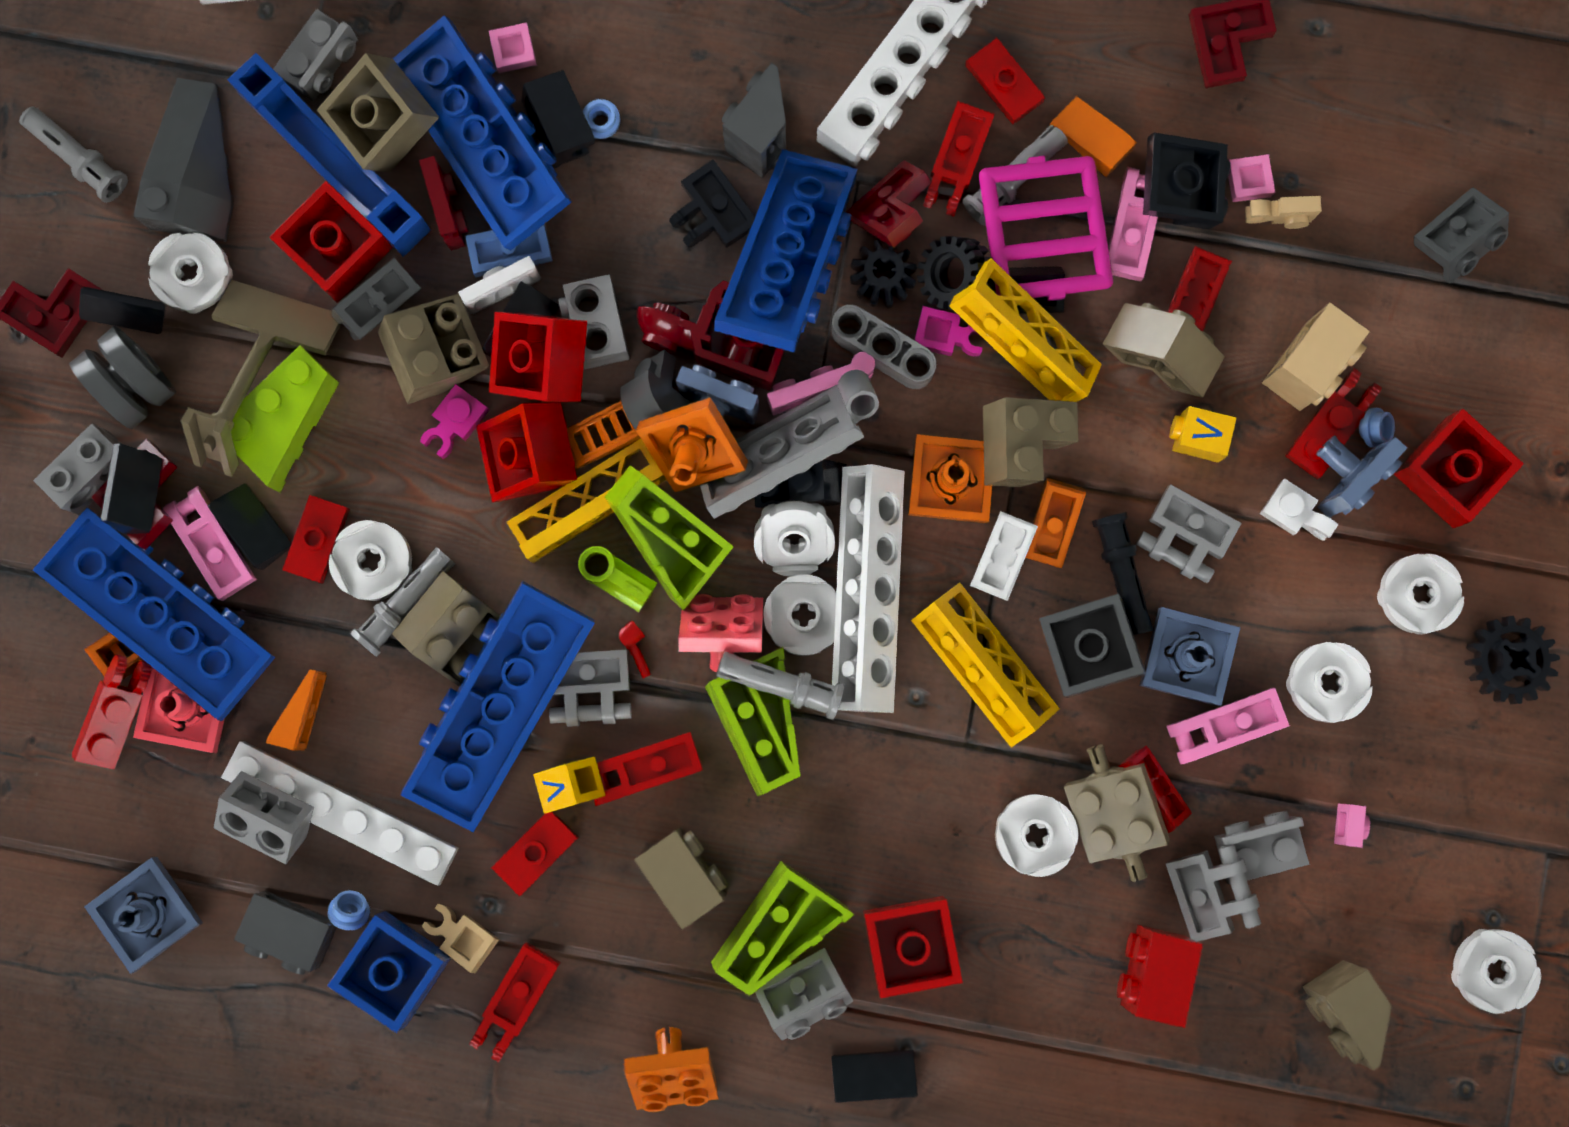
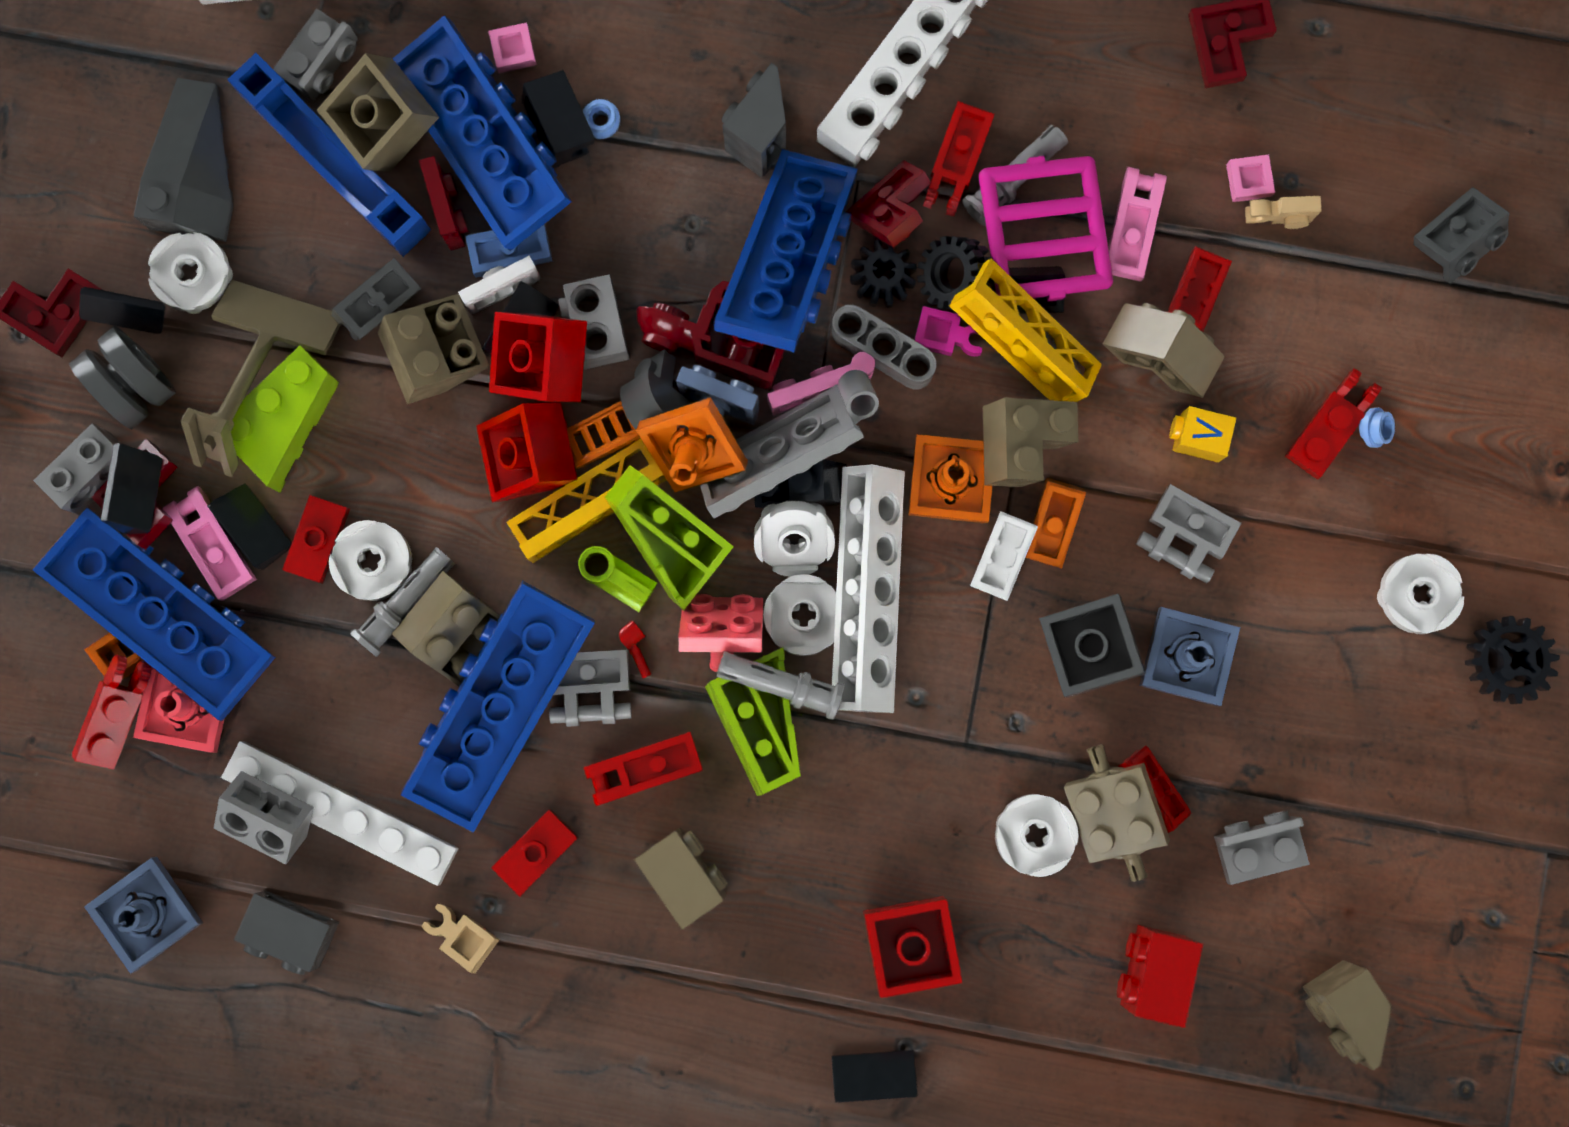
(85, 164): light grey pin -> none
(296, 721): orange slope -> none
(331, 241): red brick -> none
(350, 902): light blue plate -> none
(389, 971): blue brick -> none
(458, 416): dark pink plate -> none
(516, 997): red hinge -> none
(569, 784): yellow brick -> none
(671, 1075): orange plate -> none
(719, 205): black hinge -> none
(777, 928): lime wedge -> none
(804, 996): light grey bracket -> none
(981, 668): yellow fence -> none
(1004, 81): red plate -> none
(1094, 135): orange slope -> none
(1119, 555): black pin -> none
(1186, 180): black plate -> none
(1202, 898): light grey plate -> none
(1229, 725): bright pink plate -> none
(1293, 509): white plate -> none
(1316, 357): tan brick -> none
(1351, 825): bright pink plate -> none
(1353, 681): white plate -> none
(1357, 474): sand blue plate -> none
(1458, 468): red brick -> none
(1472, 974): white plate -> none

